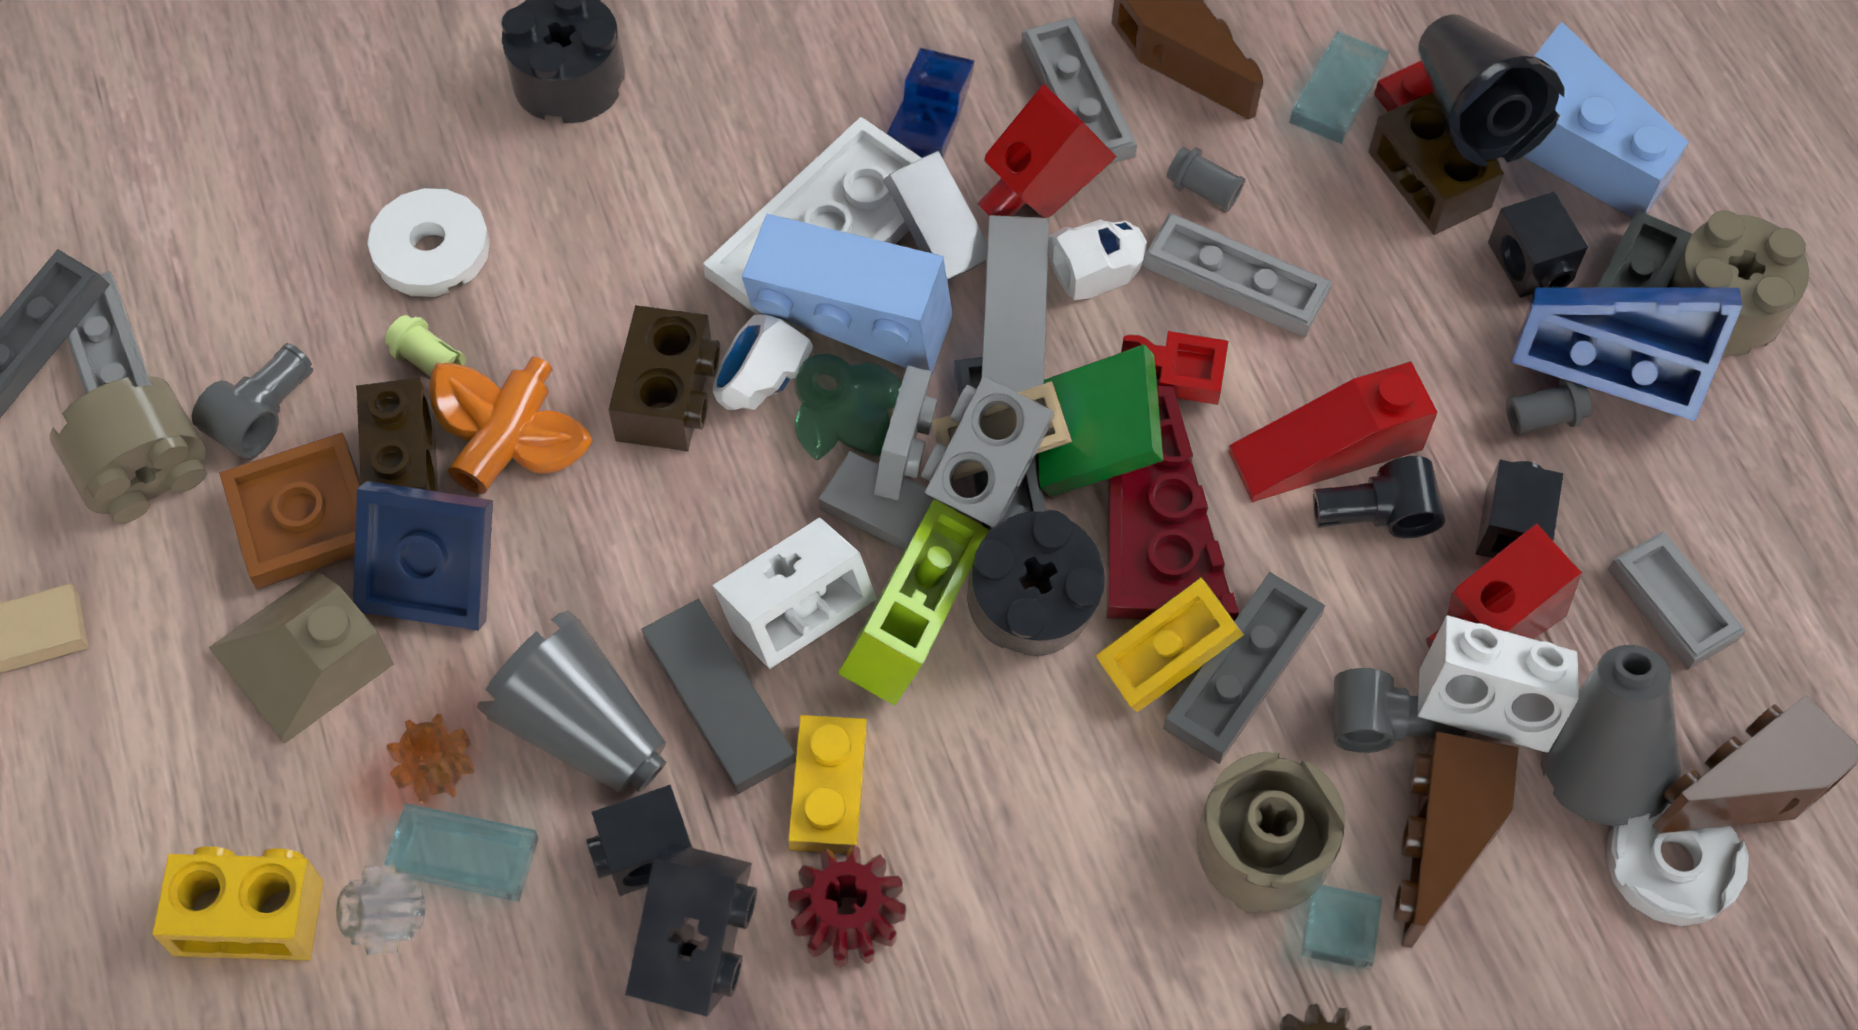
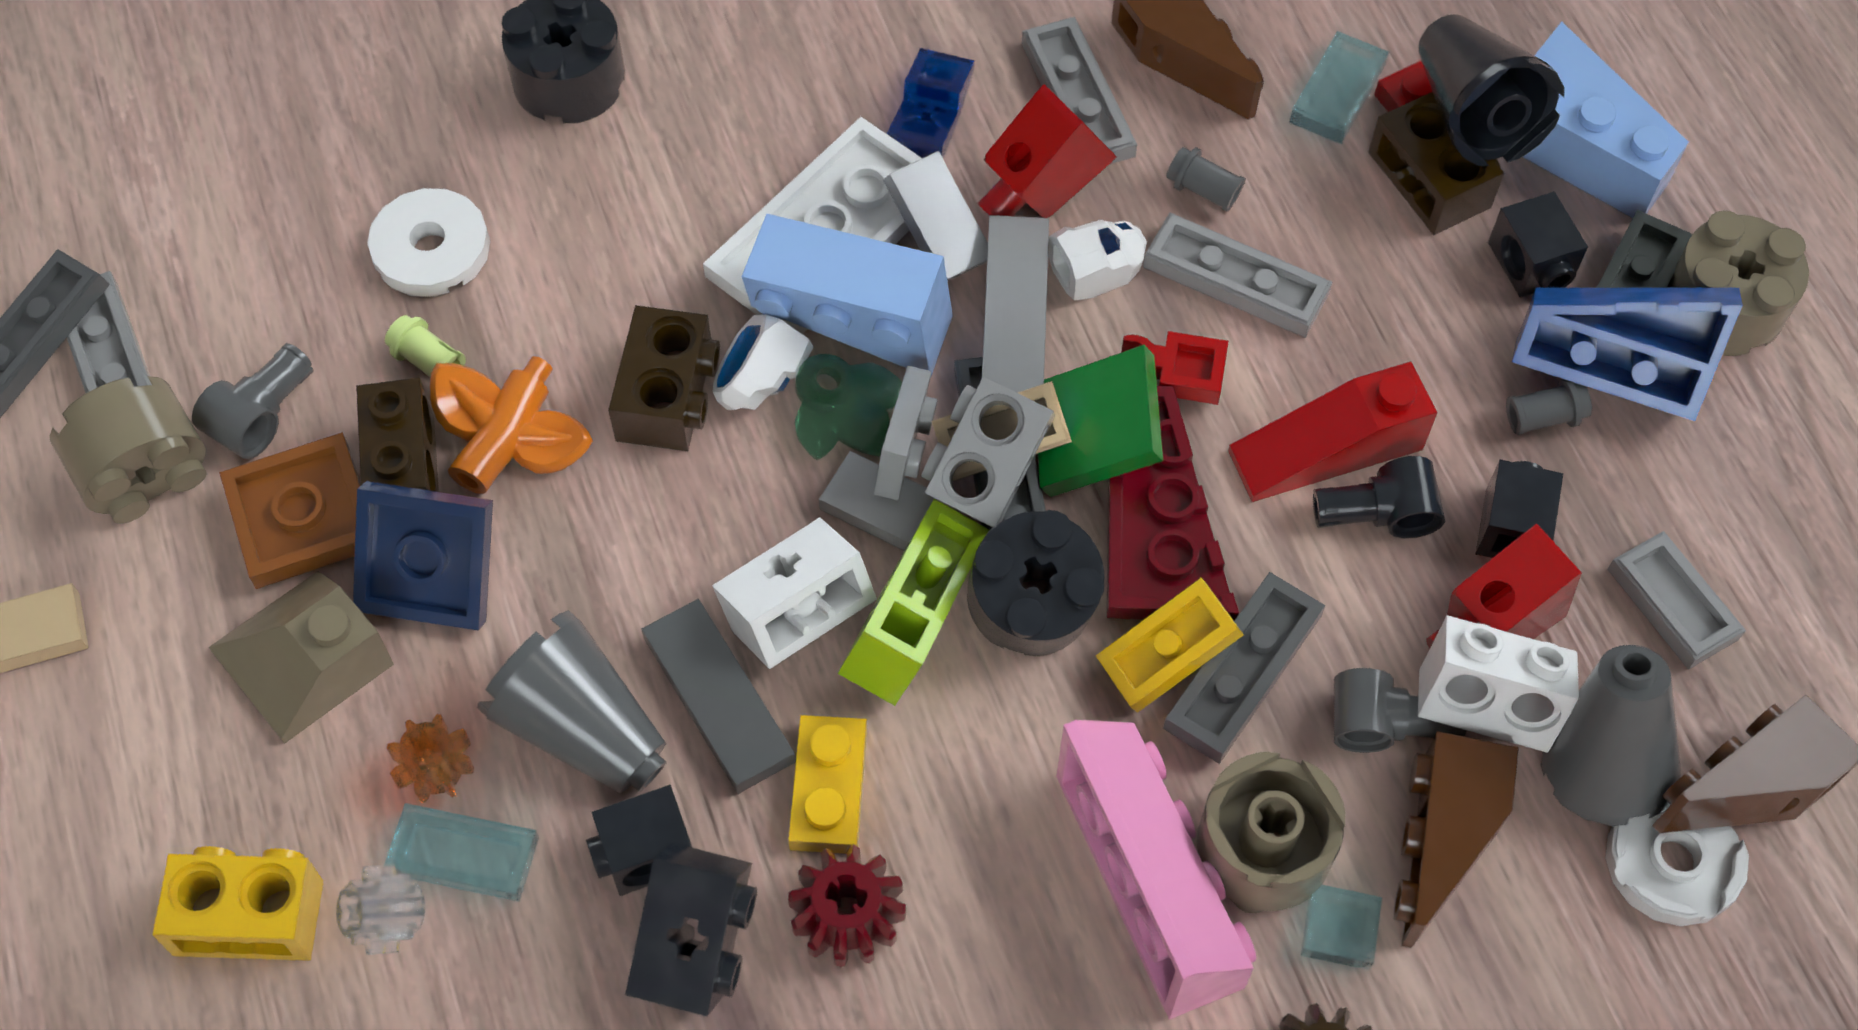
(1152, 865): none -> bright pink slope

